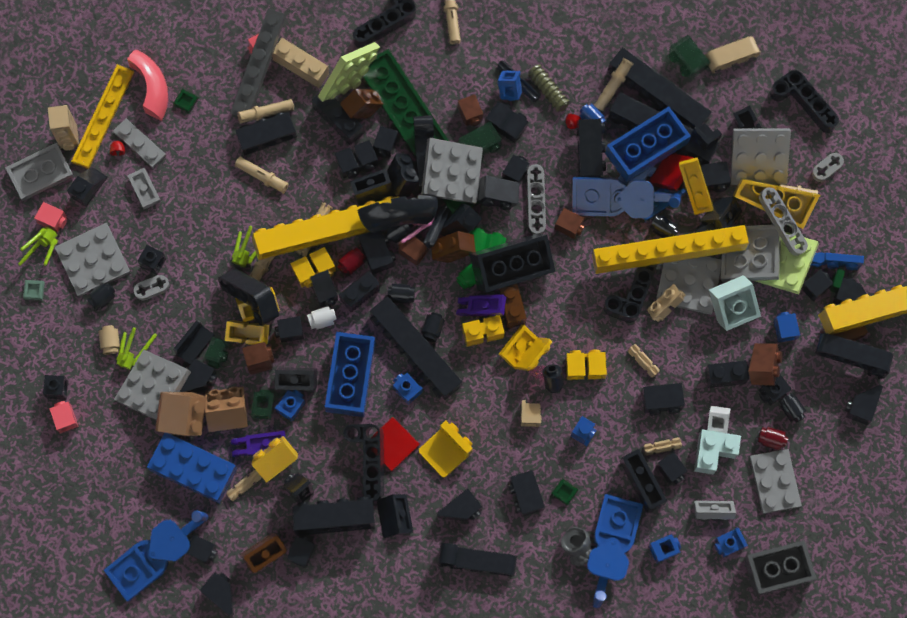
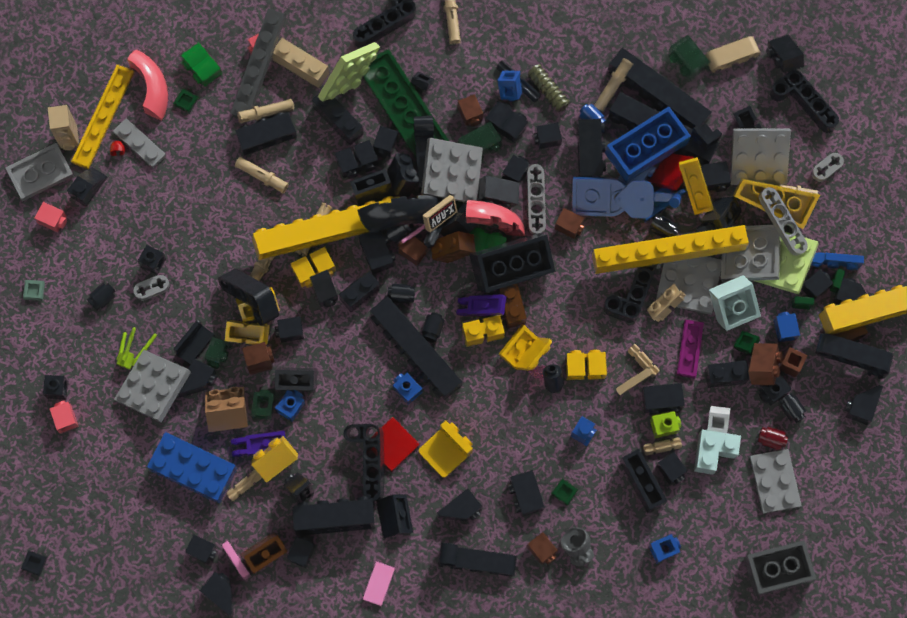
(34, 563): none -> black tile
(45, 237): lime plant -> none
(92, 259): light grey plate -> none
(109, 340): tan brick -> none
(136, 567): blue plate -> none
(144, 188): light grey plate -> none
(181, 413): medium nougat slope -> none
(201, 65): none -> green brick
(236, 560): none -> bright pink tile
(240, 255): lime plant -> none
(321, 318): white brick -> none
(350, 374): blue brick -> none
(351, 261): dark red brick -> none
(361, 103): reddish brown brick -> none
(378, 583): none -> bright pink tile
(422, 81): none -> black tile
(440, 213): none -> tile
(466, 277): green brick -> none
(490, 213): none -> coral brick
(530, 414): tan panel -> none
(542, 549): none -> copper brick
(547, 135): none -> black brick
(571, 120): red hinge -> none
(613, 539): blue plate -> none
(634, 381): none -> tan tile
(665, 424): none -> lime brick
(690, 348): none -> magenta tile
(714, 510): light grey plate -> none
(738, 543): blue brick -> none
(746, 342): none -> dark green tile
(785, 54): none -> black brick
(792, 362): none -> copper brick
(802, 303): none -> dark green tile

